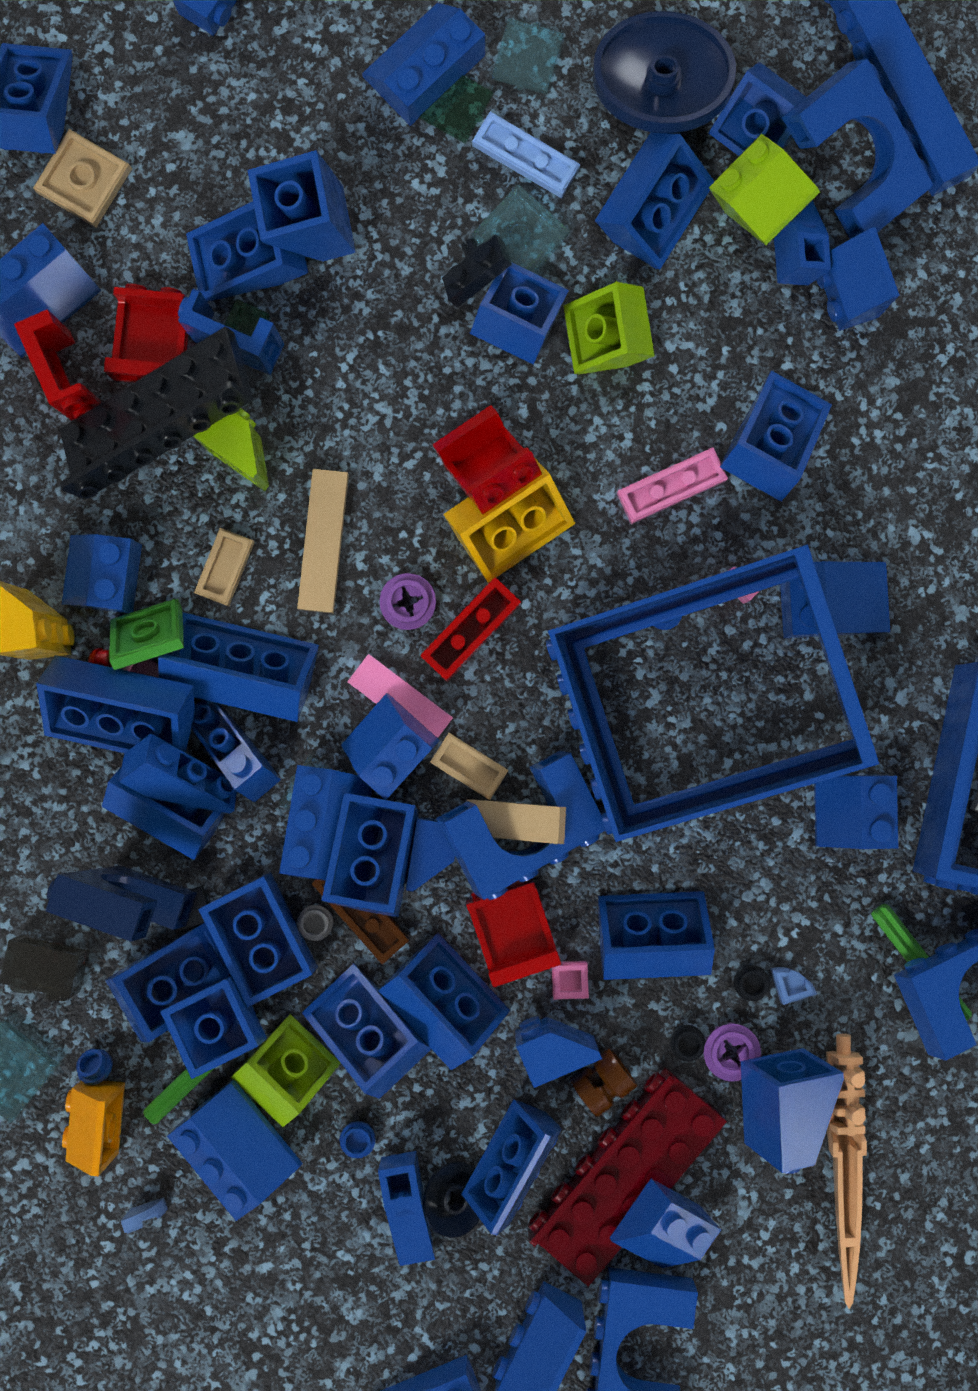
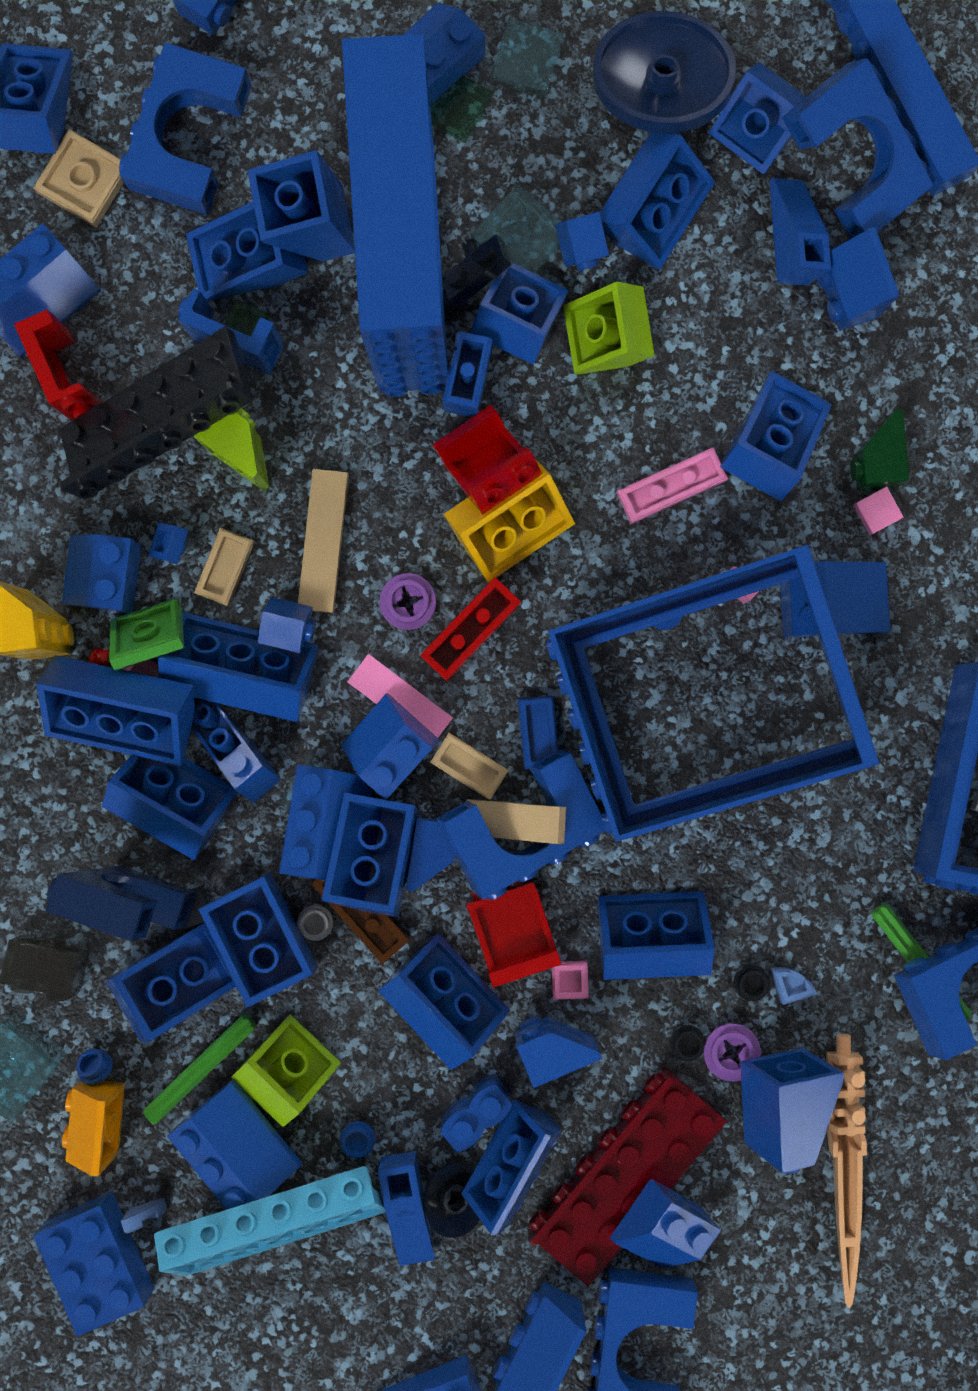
(94, 1264): none -> blue brick
(145, 331): red panel -> none
(168, 543): none -> blue plate
(175, 777): blue slope -> none
(180, 81): none -> blue arch
(213, 1027): blue slope -> none
(268, 1223): none -> medium azure bracket
(286, 625): none -> blue brick
(365, 1032): blue slope -> none
(395, 212): none -> blue door
(467, 374): none -> blue brick
(469, 1116): none -> blue brick
(525, 154): light blue tile -> none
(537, 729): none -> blue tile
(582, 241): none -> blue brick
(615, 1076): reddish brown wheel -> none
(763, 189): lime slope -> none
(857, 812): blue slope -> none
(878, 511): none -> bright pink tile
(883, 457): none -> dark green slope

